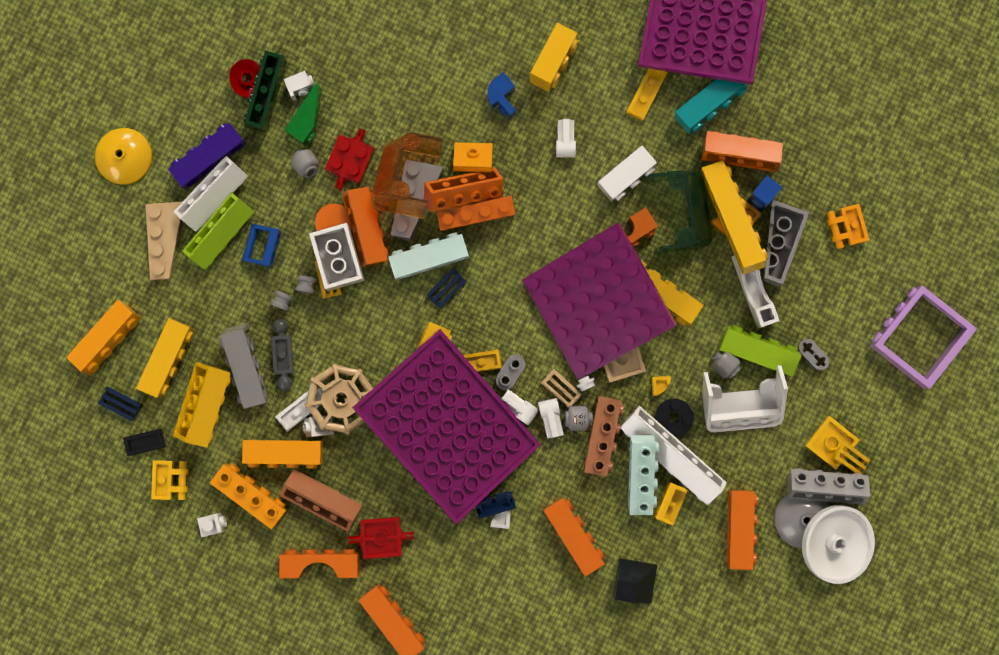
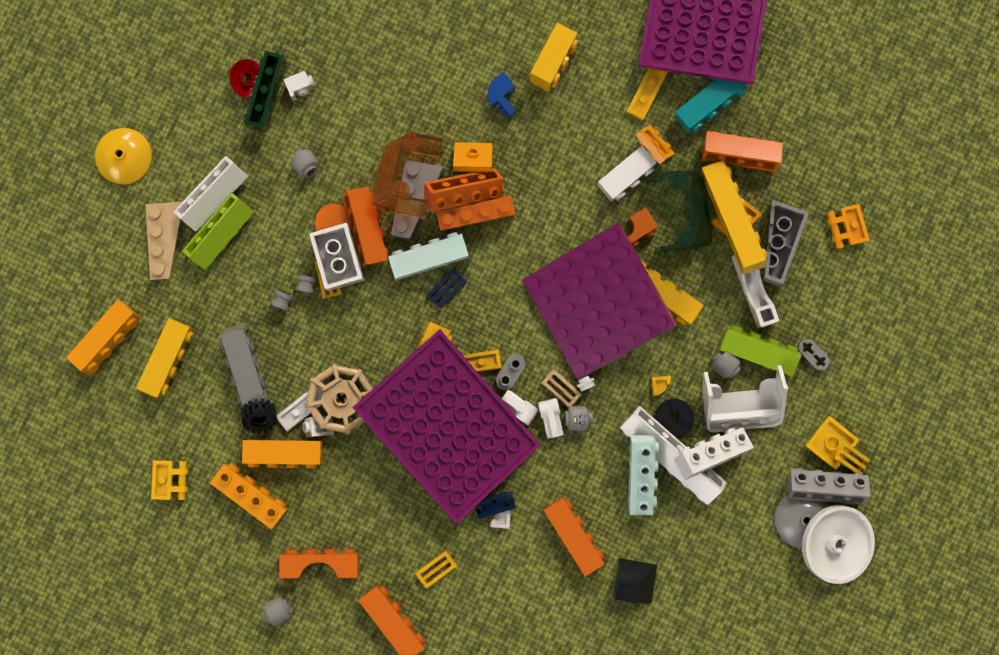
(106, 396): dark blue tile -> none
(144, 442): black tile -> none
(202, 405): yellow brick -> none
(206, 156): dark purple brick -> none
(212, 524): white bracket -> none
(257, 408): none -> black tyre
(271, 247): blue tile -> none
(277, 611): none -> light grey head
(282, 354): dark grey plate -> none
(304, 122): green slope -> none
(320, 500): nougat brick -> none
(349, 159): red plate -> none
(381, 537): red plate -> none
(449, 559): none -> yellow tile
(565, 144): white piece -> none
(602, 436): nougat brick -> none
(625, 366): tan plate -> none
(652, 141): none -> light orange plate
(670, 503): yellow hinge -> none
(713, 453): none -> white brick
(741, 529): orange brick -> none
(764, 193): blue brick -> none
(946, 357): lavender window -> none

